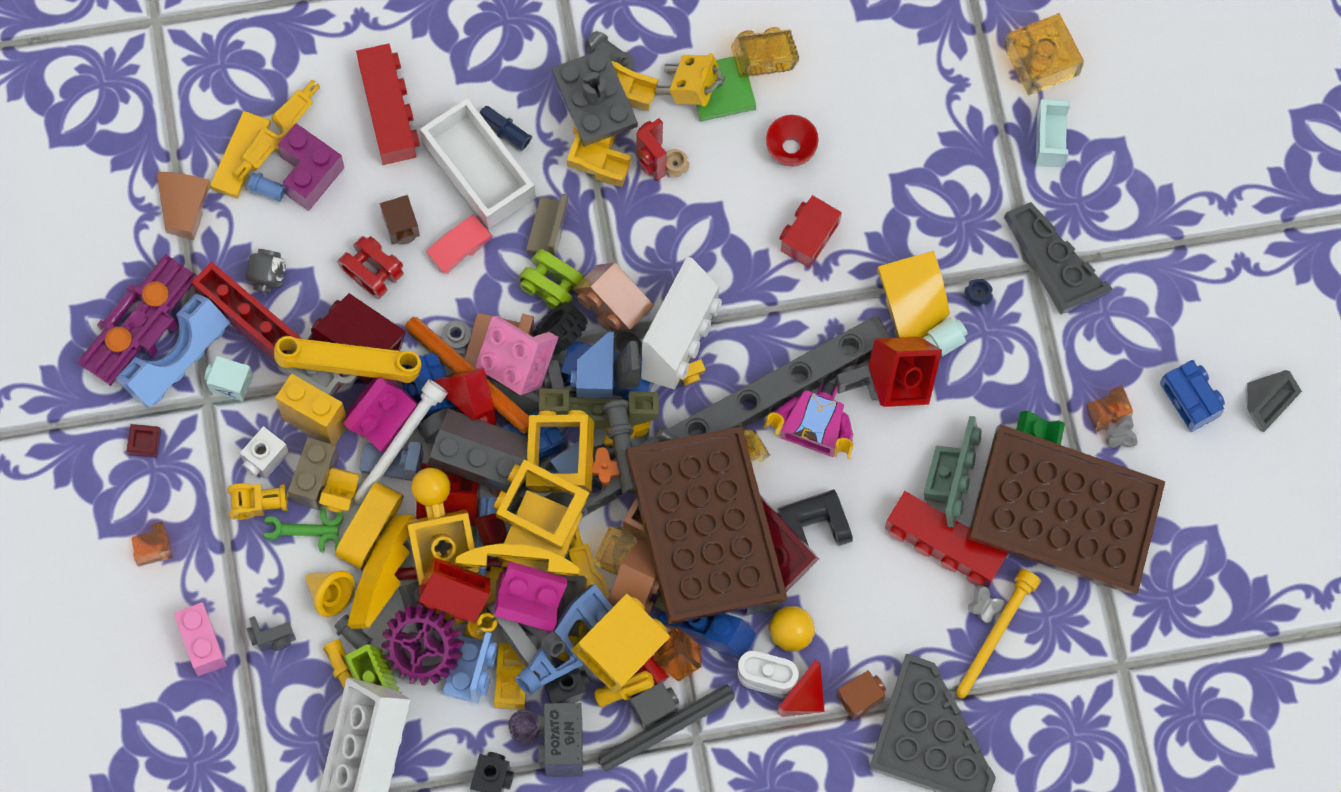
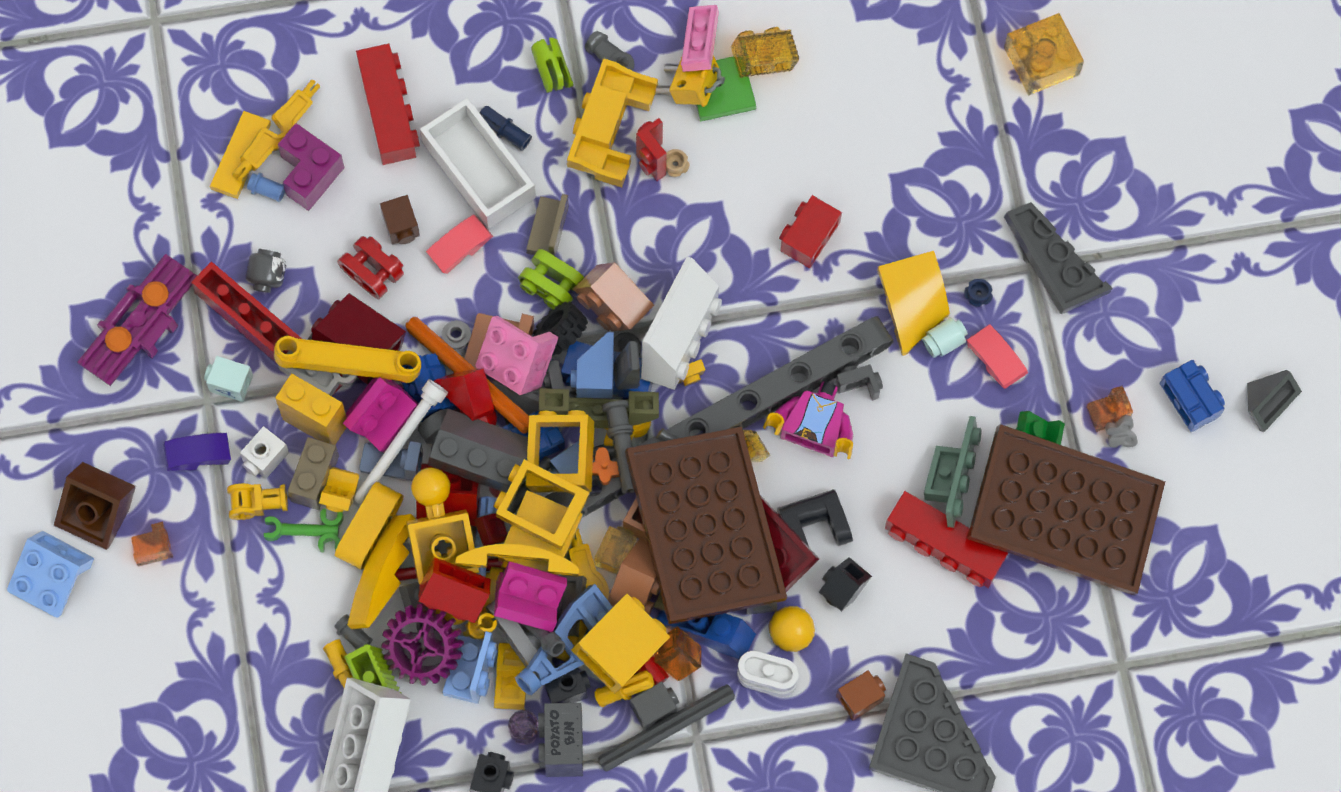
(47, 572): none -> light blue bracket
(93, 505): none -> reddish brown slope
(143, 440): dark red tile -> none
(182, 202): nougat slope -> none
(197, 450): none -> dark purple slope
(198, 327): light blue arch -> none
(200, 639): bright pink brick -> none
(273, 638): dark grey bracket -> none
(330, 591): yellow hat -> none
(551, 65): none -> lime arm
(594, 97): dark grey plate -> none
(700, 38): none -> bright pink tile
(792, 128): red piece -> none
(806, 695): red slope -> none
(844, 583): none -> black brick
(904, 370): red slope -> none
(984, 604): light grey piece -> none
(997, 356): none -> coral slope
(1025, 584): yellow piece -> none
(1051, 133): light aqua panel -> none

